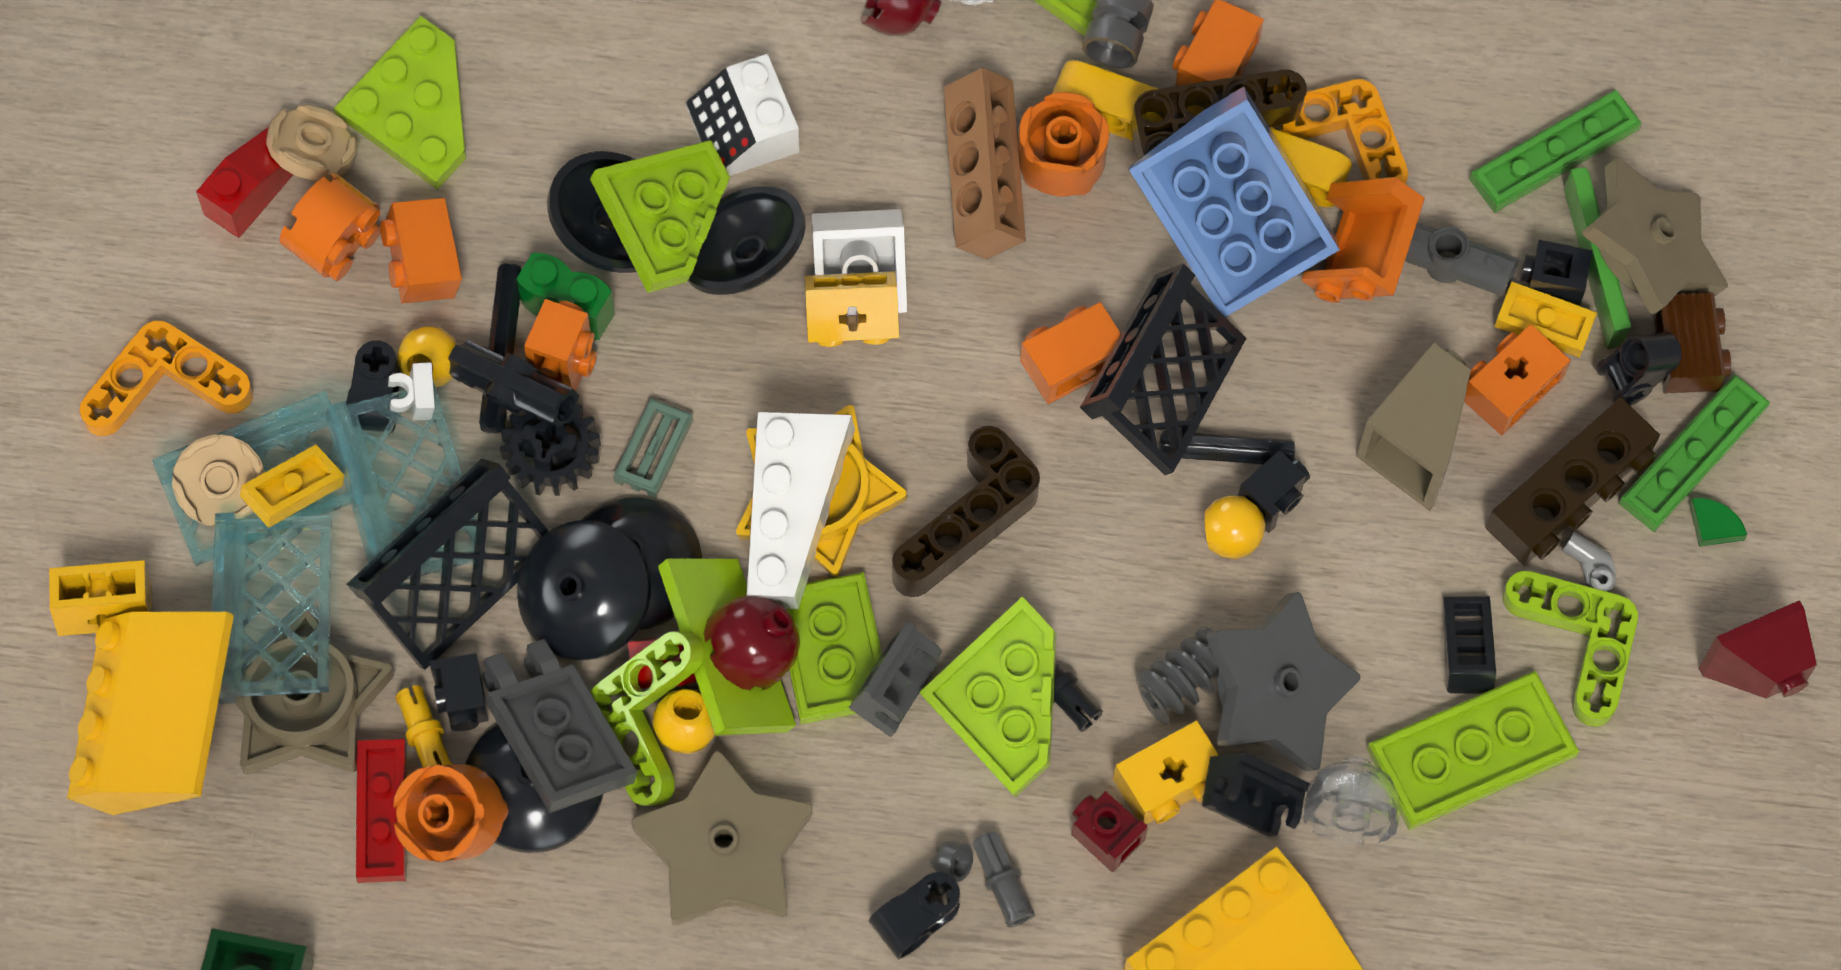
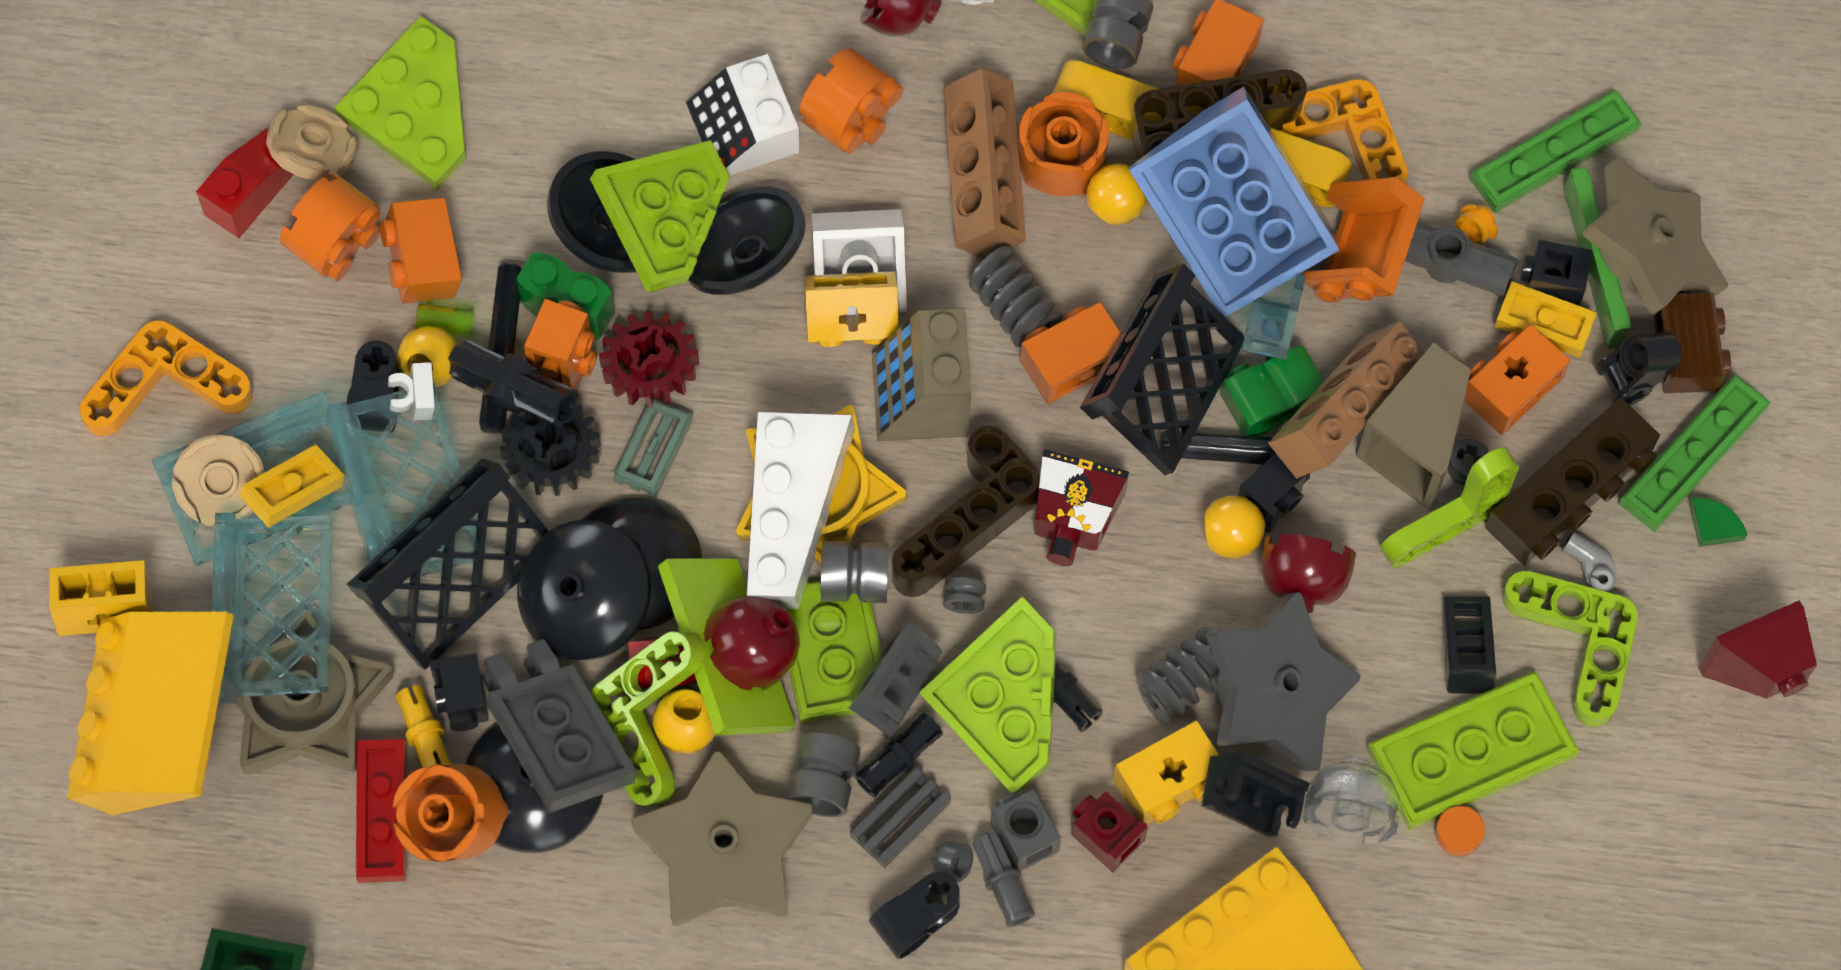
(453, 320): none -> clear neon green pin
(646, 354): none -> dark red gear
(825, 766): none -> flat silver wheel
(849, 101): none -> orange brick
(854, 572): none -> flat silver wheel
(898, 755): none -> black pin
(924, 378): none -> dark tan slope
(927, 789): none -> dark grey tile
(964, 595): none -> dark grey bush
(1009, 297): none -> dark grey piece
(1025, 849): none -> dark grey brick
(1076, 504): none -> torso
(1115, 195): none -> yellow piece
(1271, 391): none -> green brick
(1273, 324): none -> clear light blue panel
(1306, 567): none -> dark red cylinder
(1346, 400): none -> medium nougat brick
(1460, 831): none -> orange tile
(1463, 447): none -> dark grey bush
(1477, 223): none -> light orange plate
(1484, 489): none -> lime beam

